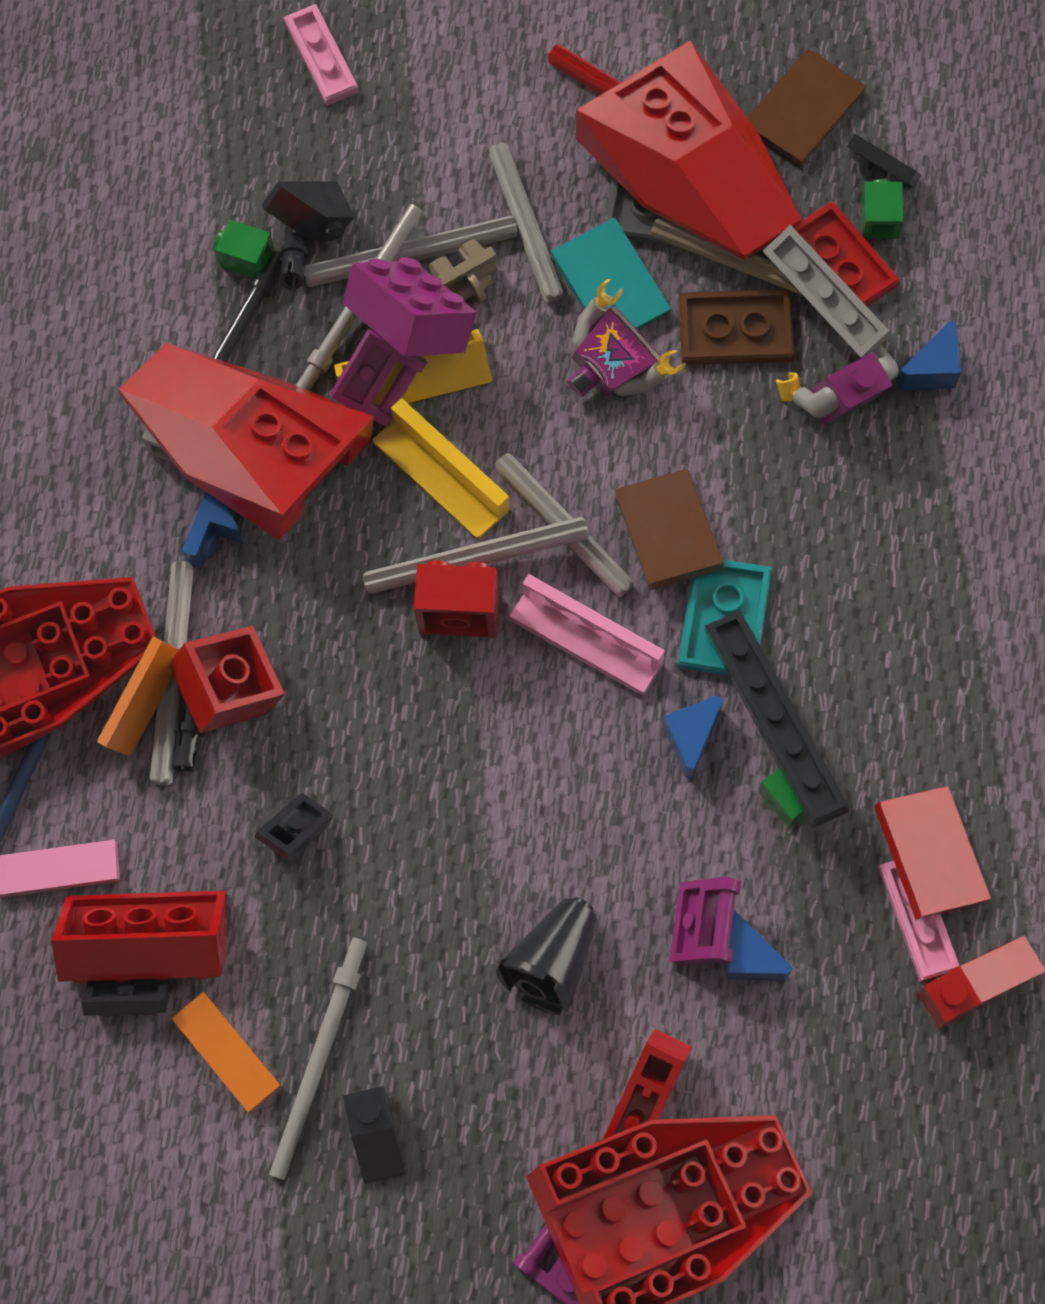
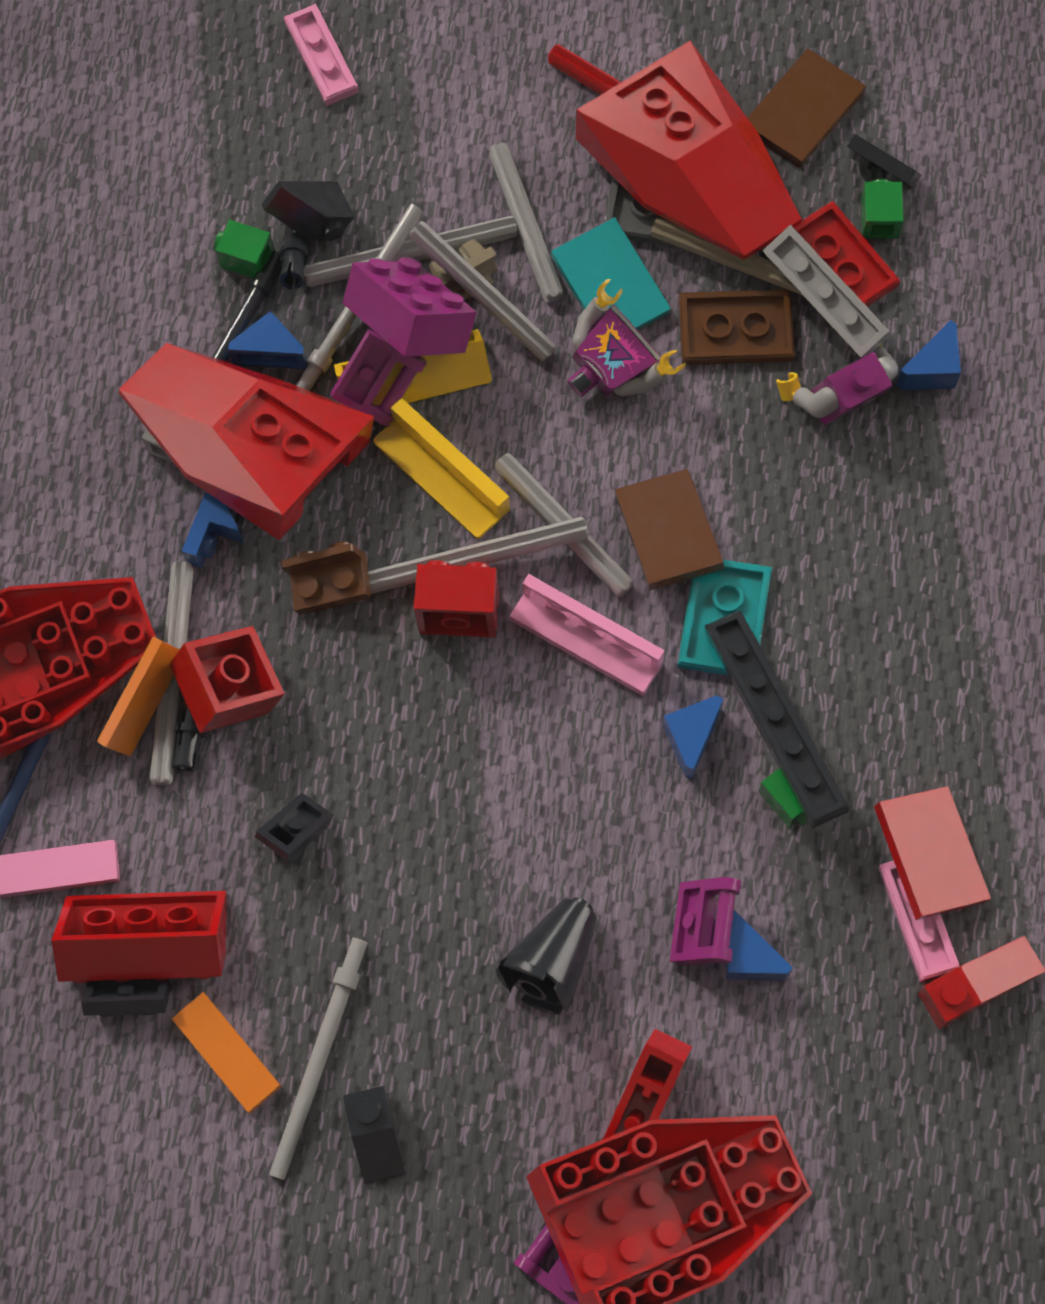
(267, 345): none -> blue slope
(328, 577): none -> reddish brown bracket
(482, 291): none -> light grey axle

